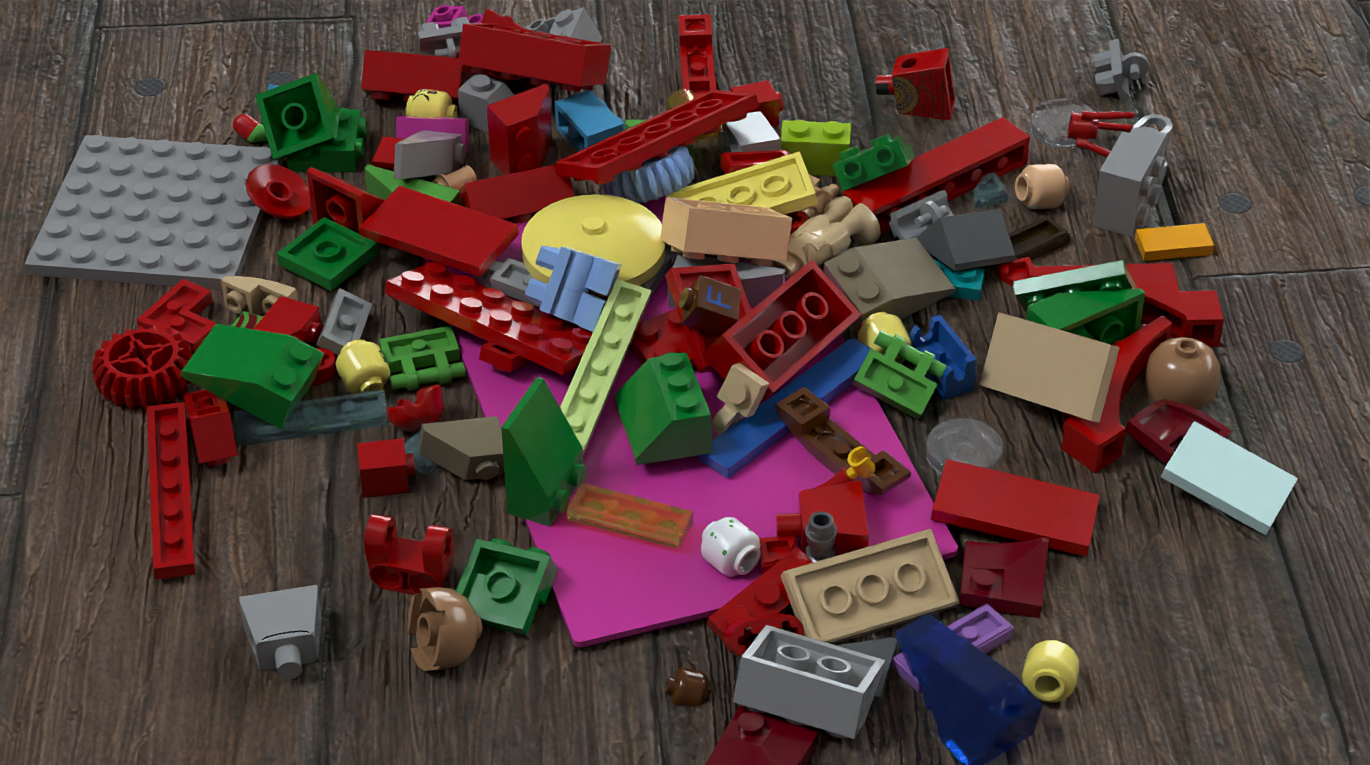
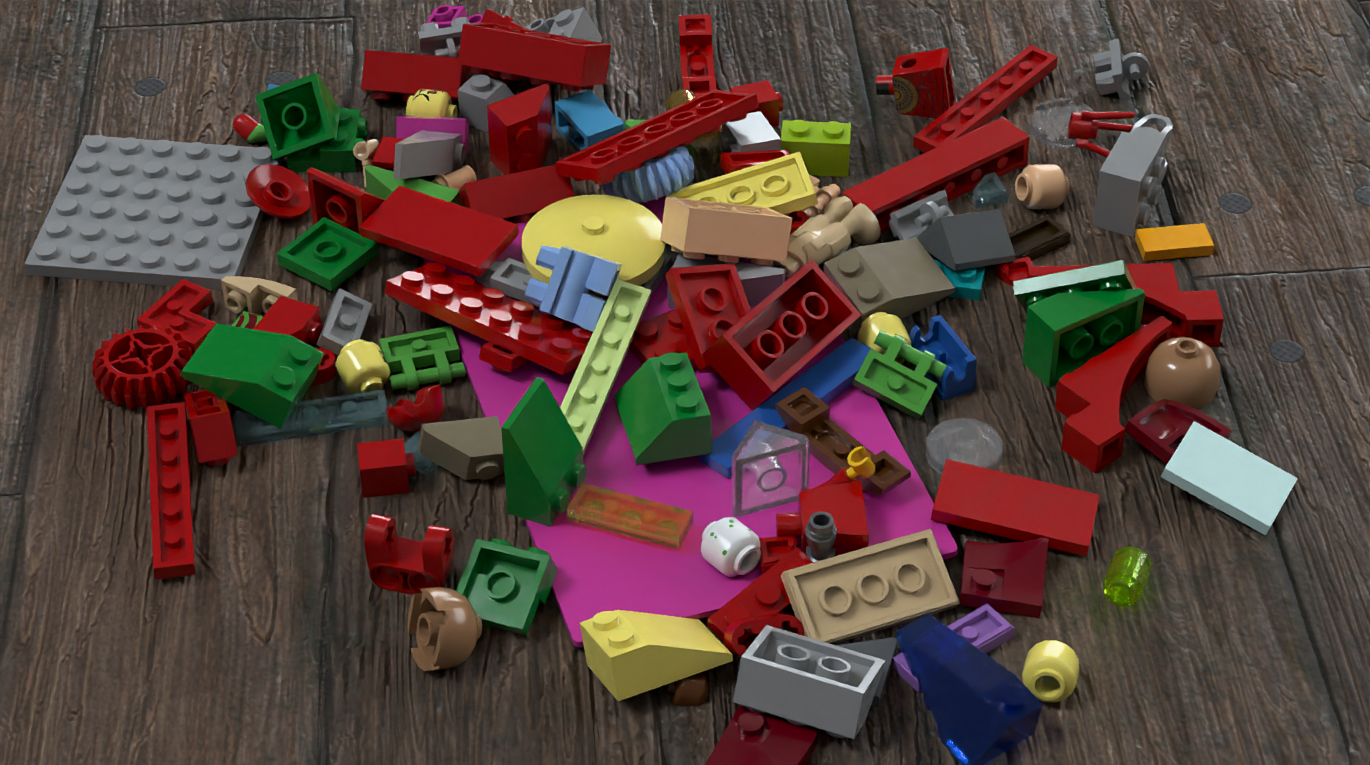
(283, 628): light grey torso -> none
(365, 151): none -> tan hand
(647, 650): none -> light yellow slope
(710, 306): reddish brown brick -> none
(741, 394): tan plate -> none
(768, 469): none -> clear slope
(882, 158): green plate -> none
(988, 98): none -> red plate
(1049, 366): tan tile -> none
(1127, 576): none -> clear neon green brick

